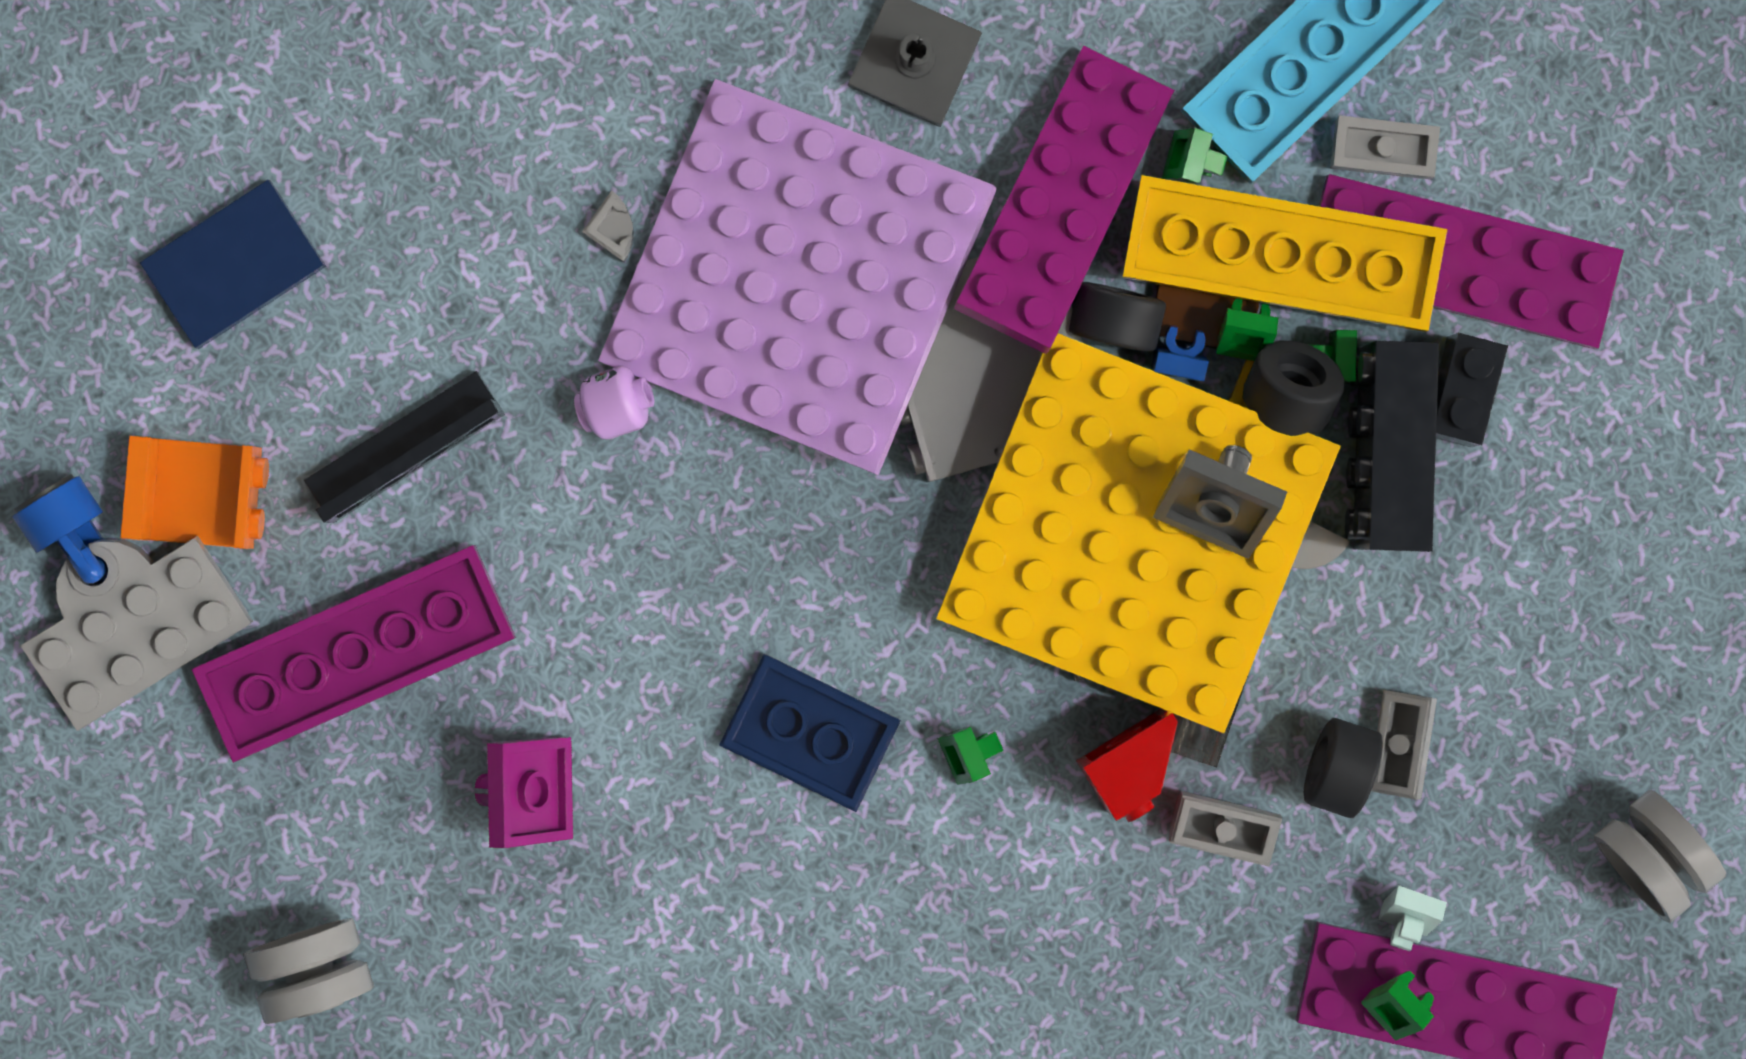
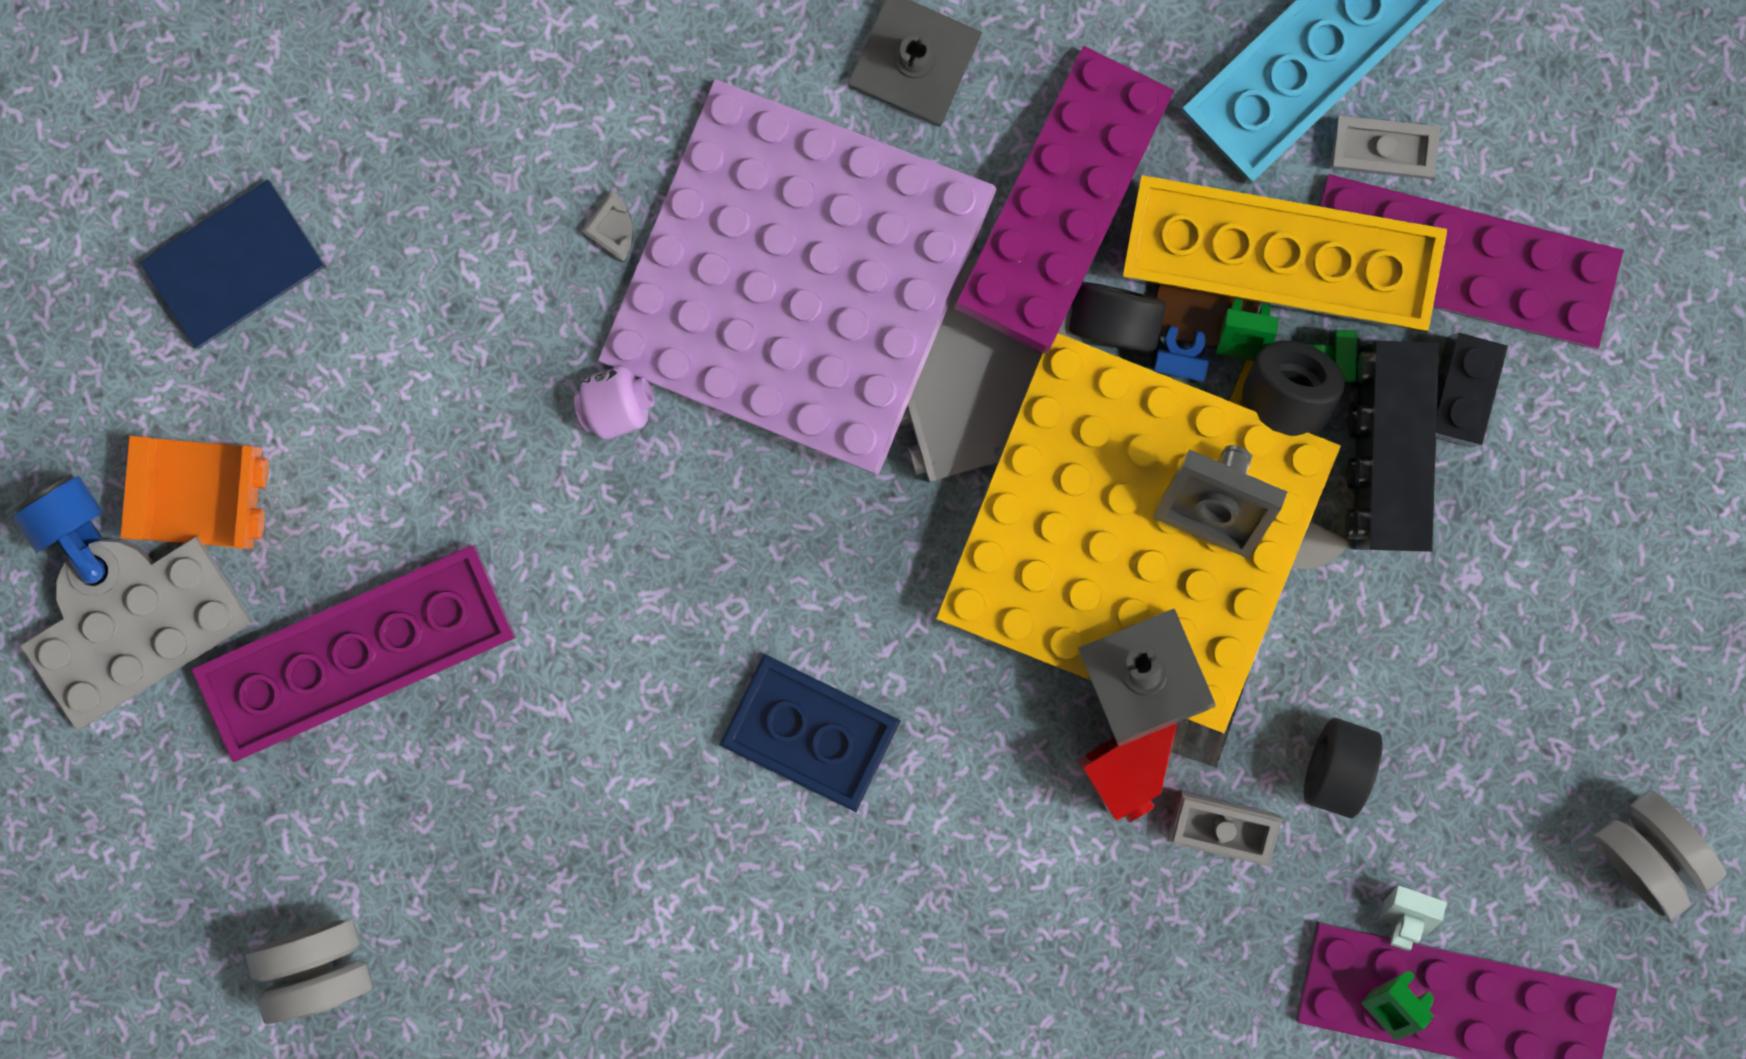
(403, 448): black fence -> none
(528, 791): magenta tile -> none
(968, 754): green tile -> none
(1146, 677): none -> dark grey tile
(1191, 157): tile -> none
(1406, 737): light grey brick -> none

